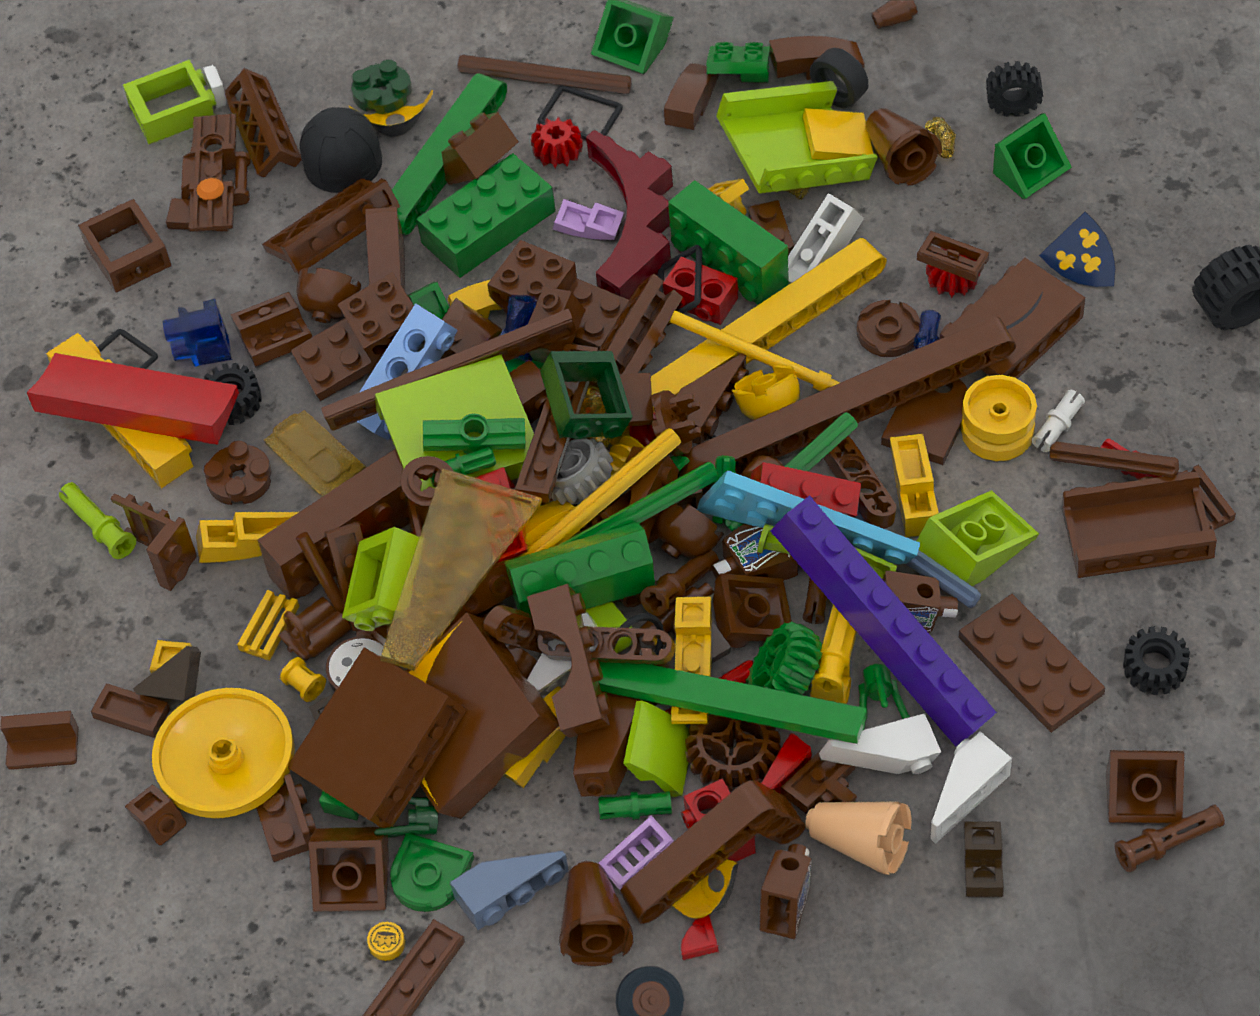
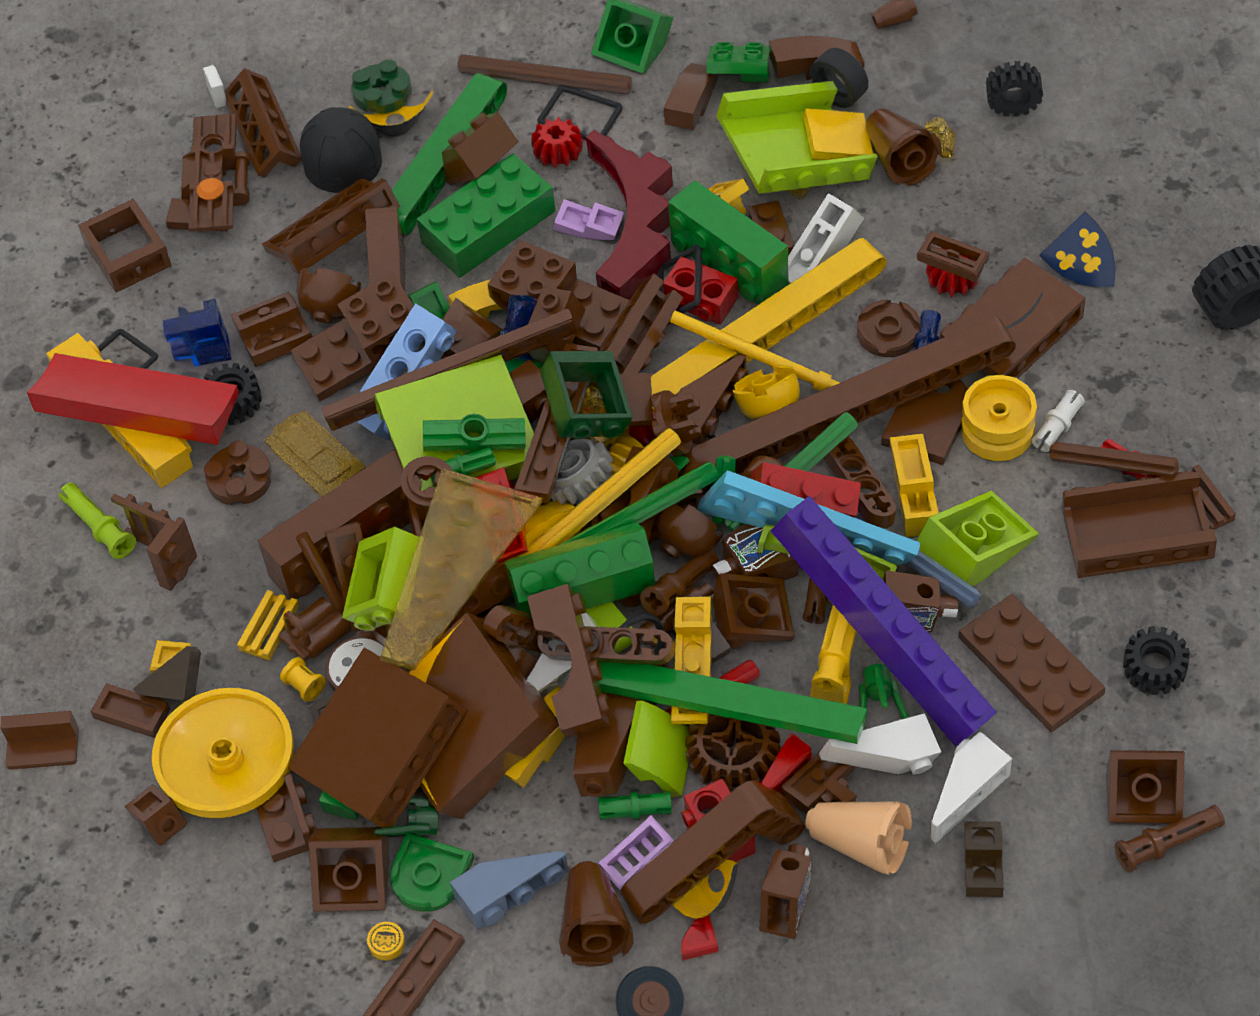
(176, 118): lime window -> none
(237, 537): yellow slope -> none
(787, 659): green gear -> none
(1030, 157): green slope -> none

